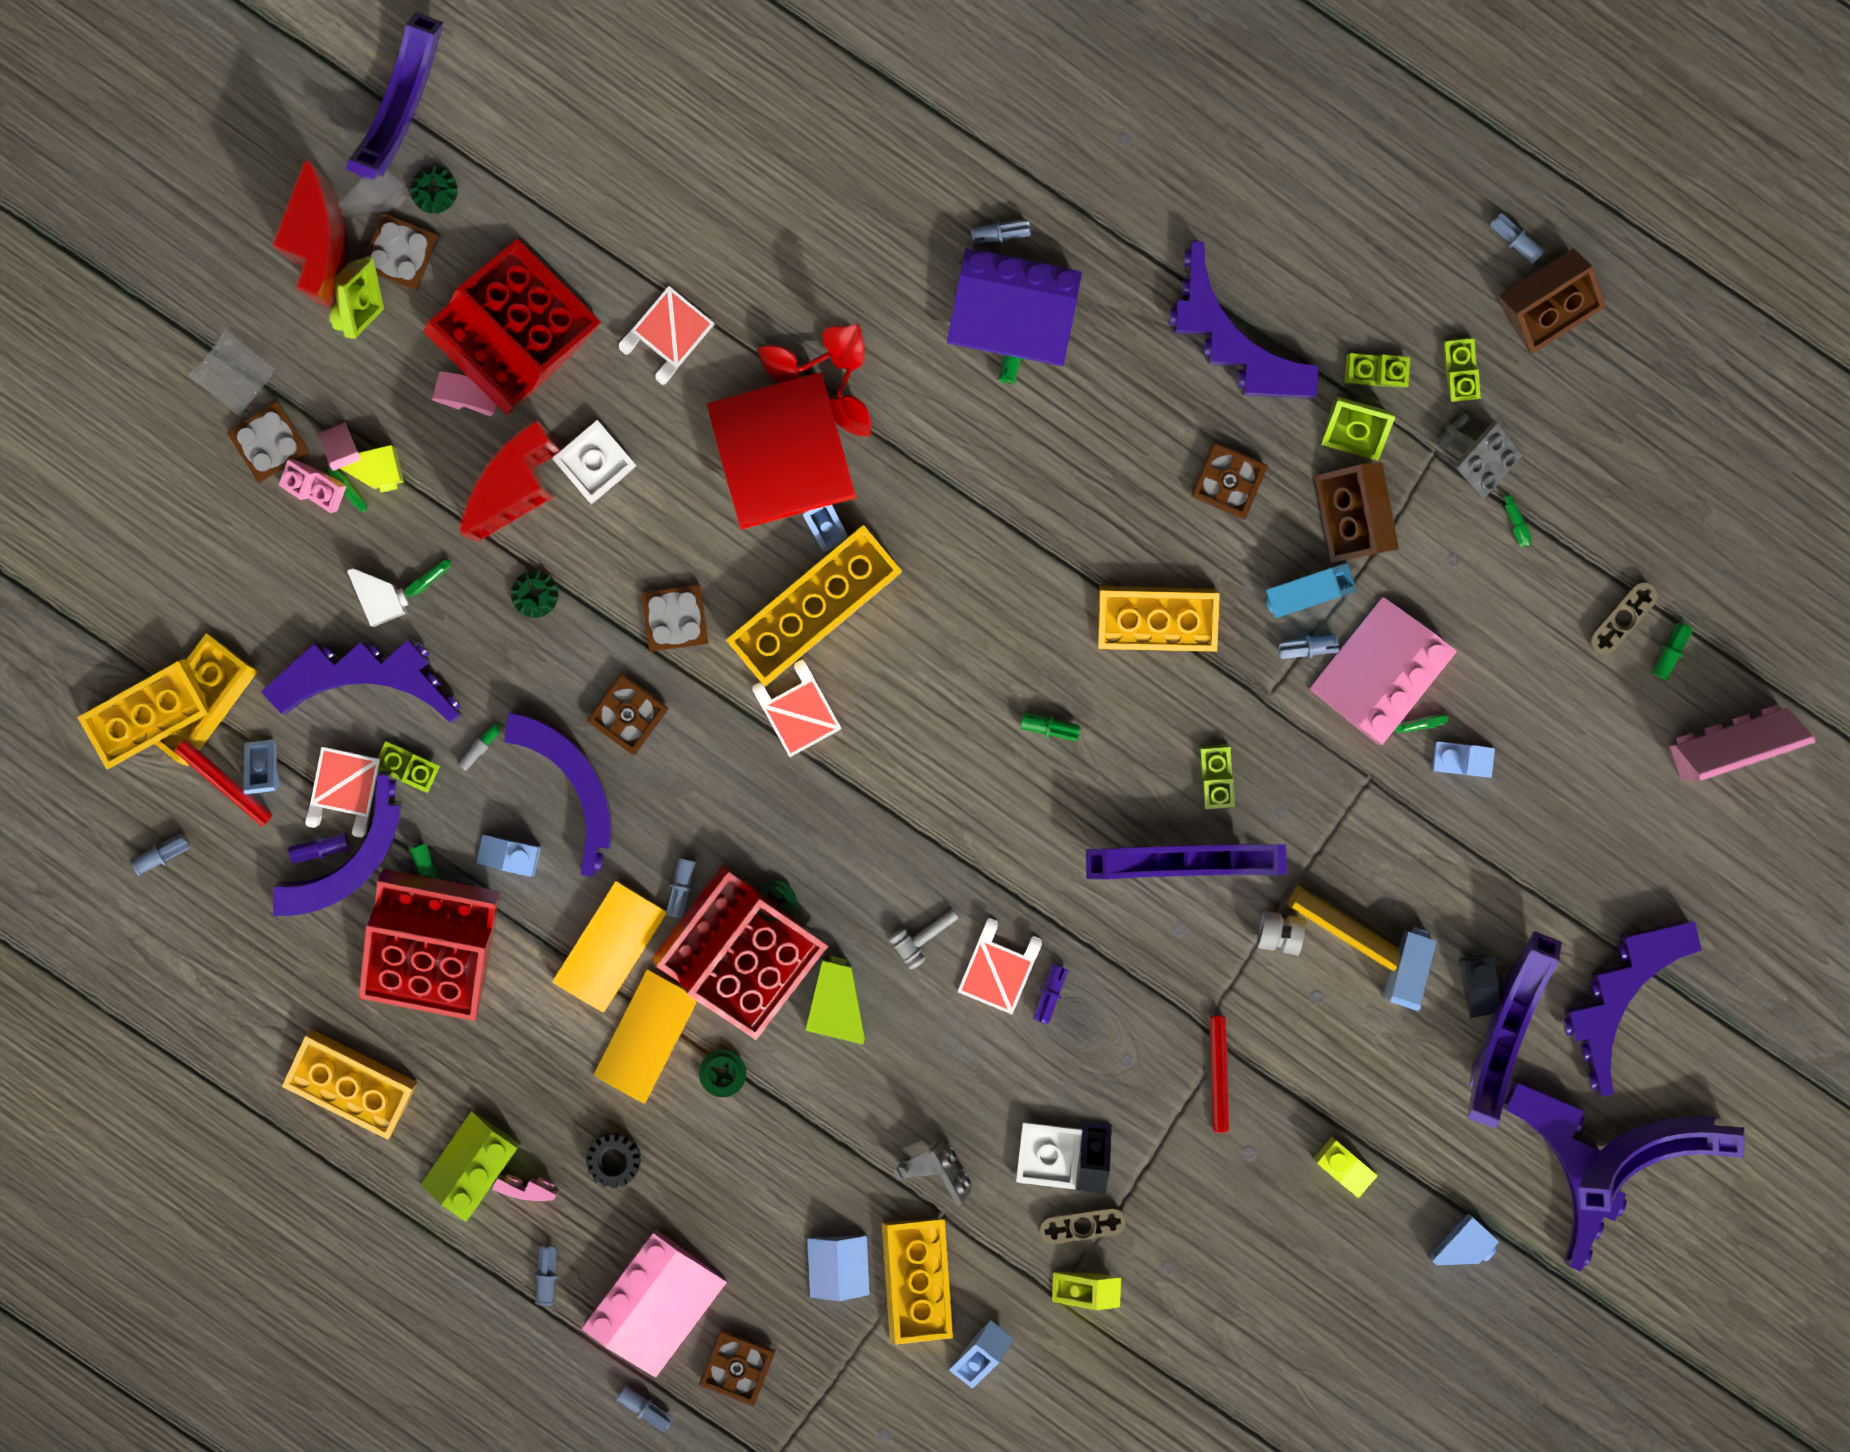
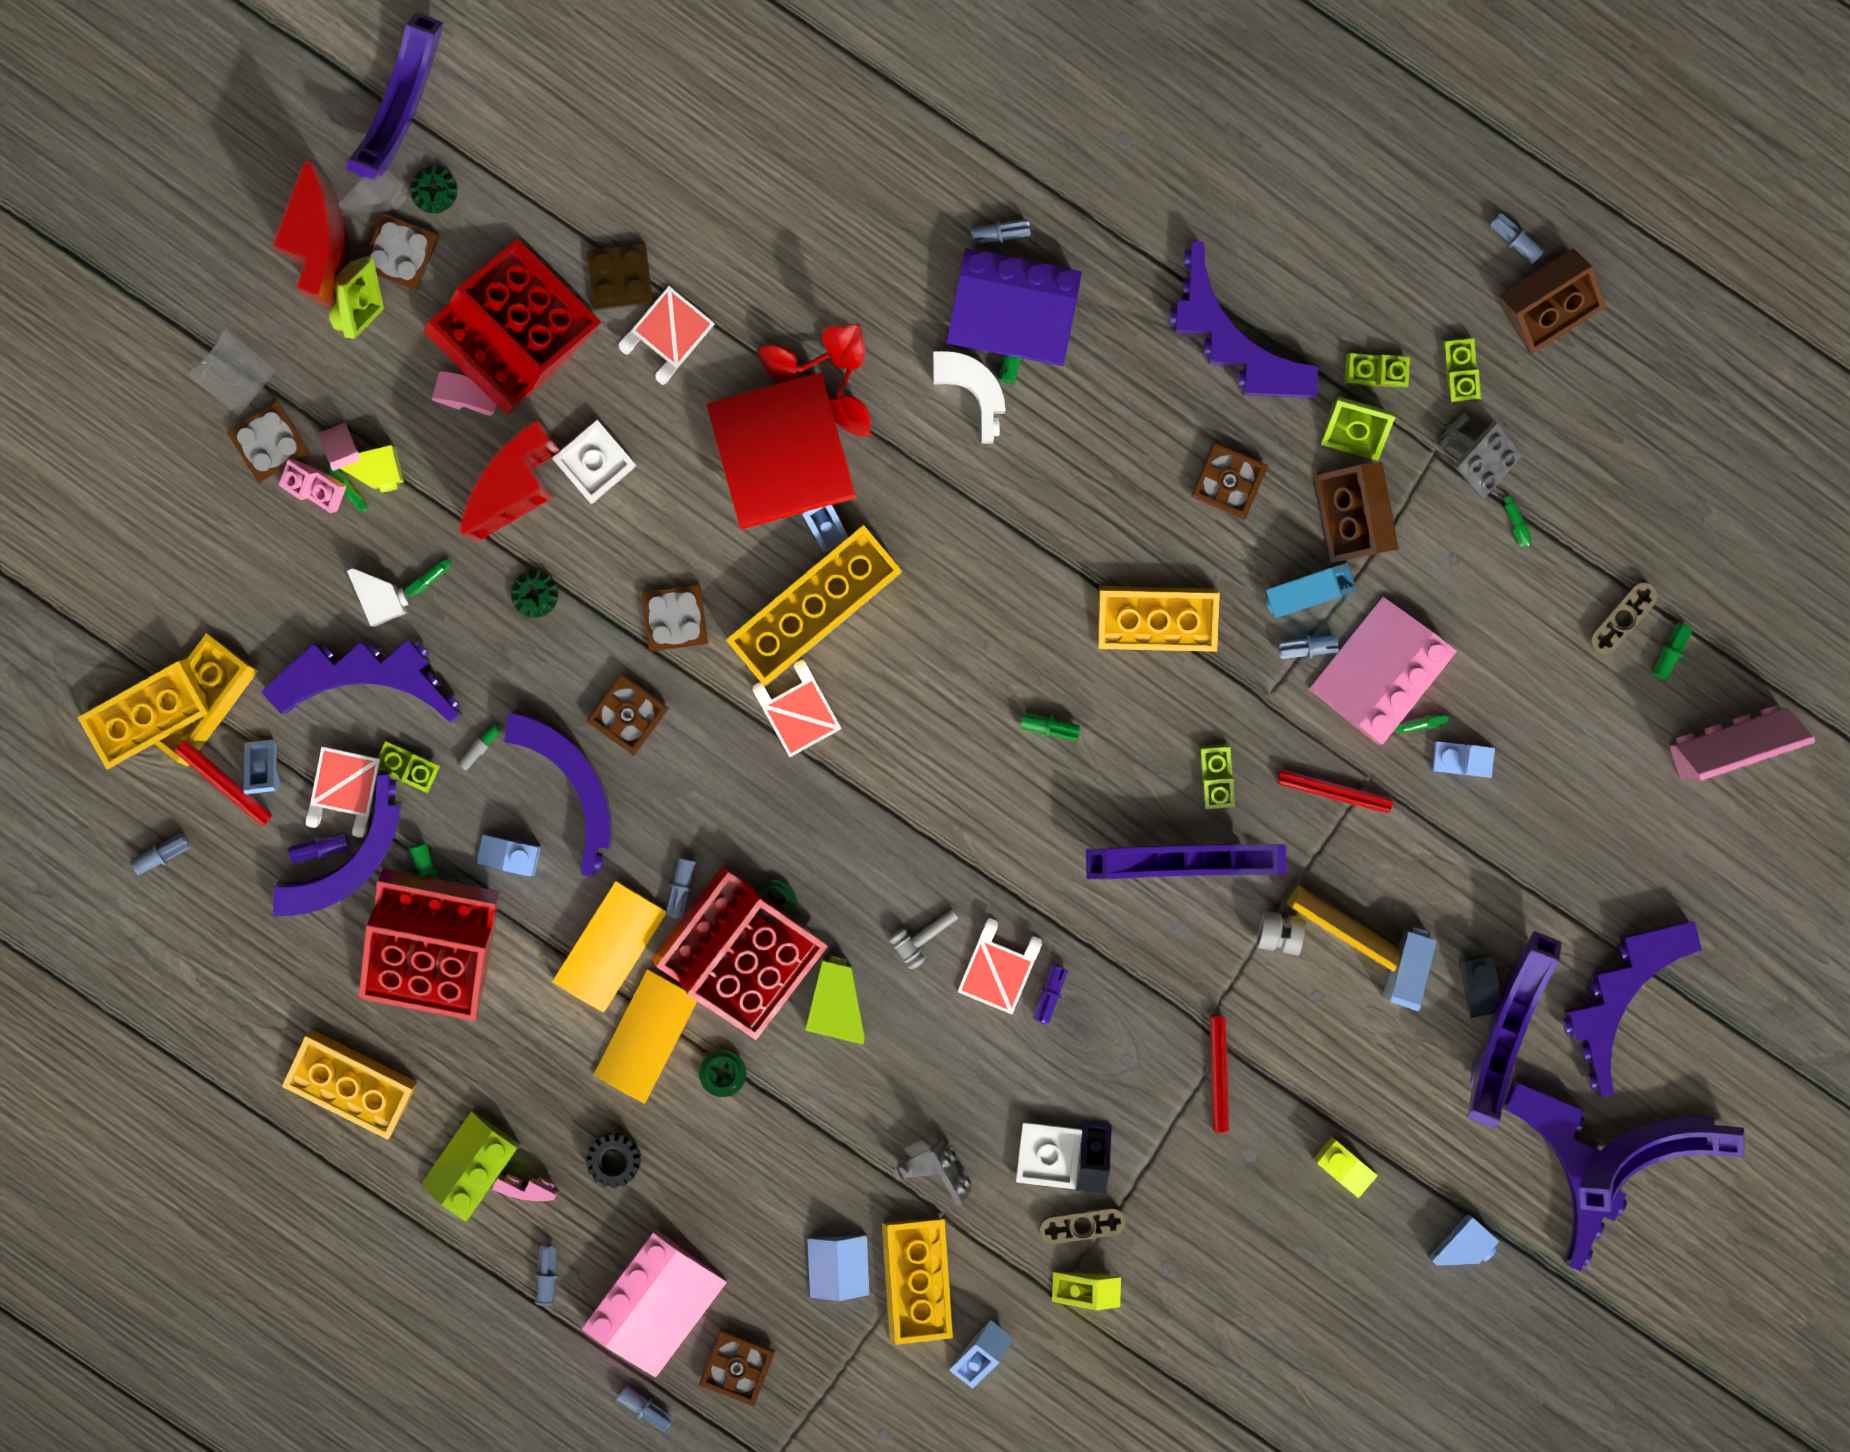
(620, 277): none -> dark brown plate
(971, 374): none -> white arch
(1335, 791): none -> red axle

